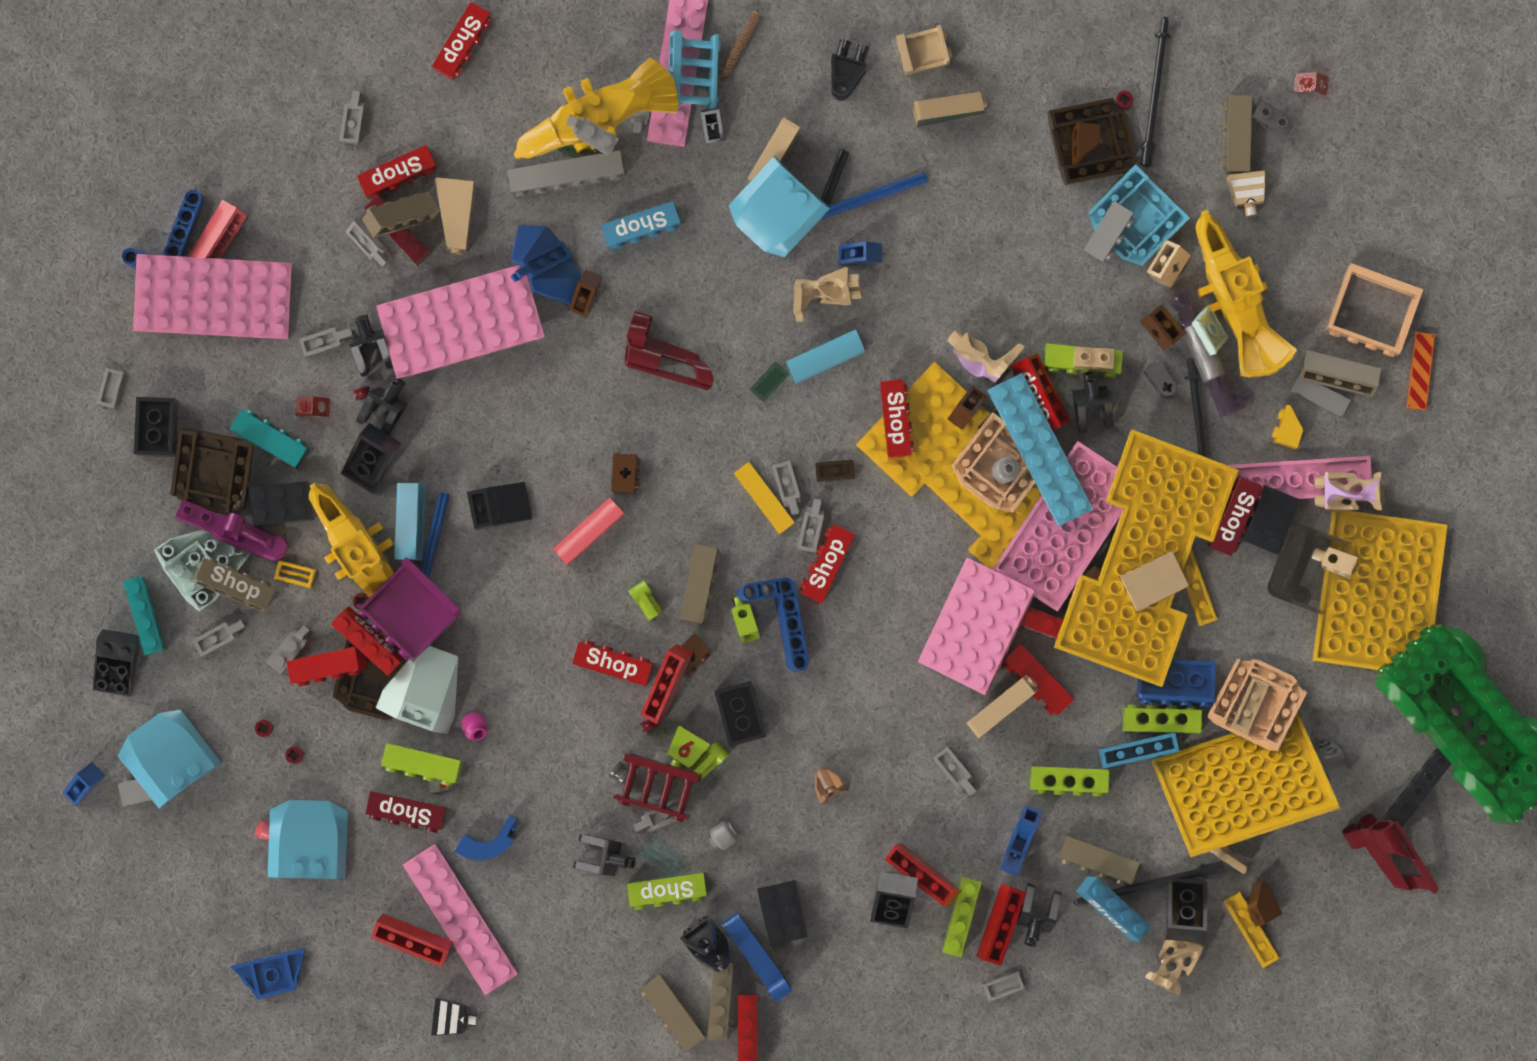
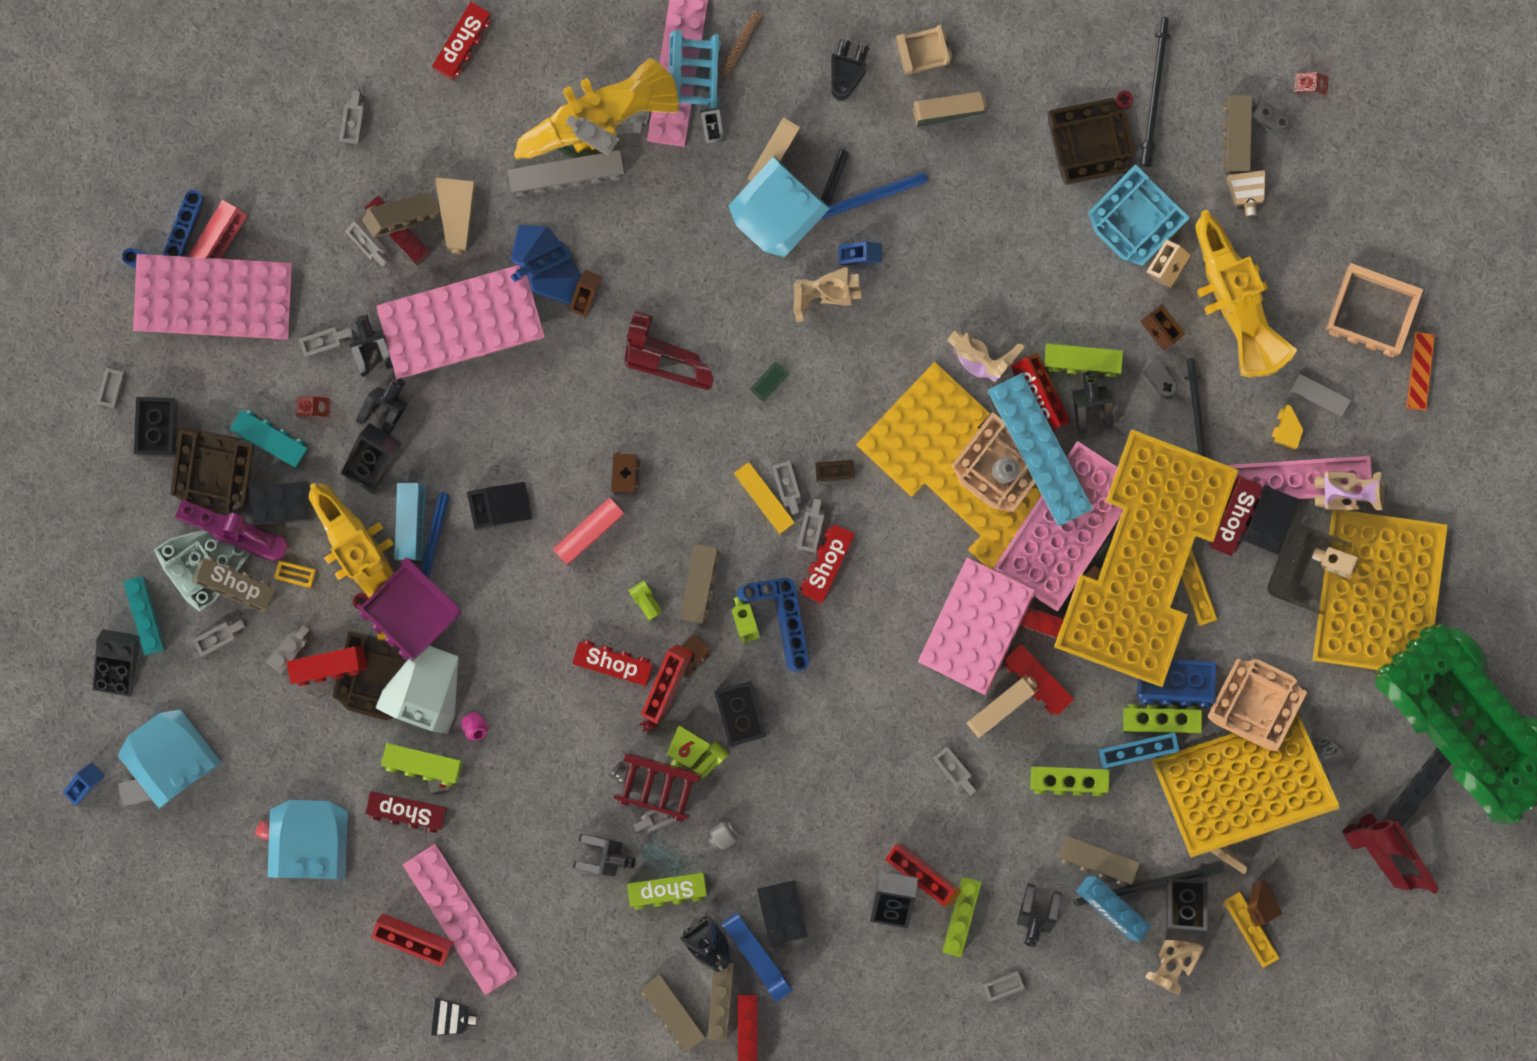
(265, 722): dark red bush -> none
(272, 973): blue wing -> none
(291, 760): dark red bush -> none
(361, 393): dark red bush -> none
(367, 640): red brick -> none
(396, 172): red brick -> none
(478, 850): blue arch -> none
(641, 225): dark azure brick -> none
(825, 356): medium azure brick -> none
(828, 784): medium nougat brick -> none
(895, 419): red brick -> none
(967, 407): reddish brown slope -> none
(1001, 924): red brick -> none
(1020, 840): blue arch -> none
(1084, 140): reddish brown slope -> none
(1093, 358): tan brick -> none
(1109, 232): light grey brick -> none
(1154, 581): tan tile -> none
(1208, 366): piece -> none
(1210, 330): light aqua tile -> none
(1250, 706): tan tile -> none
(1339, 373): dark tan brick -> none

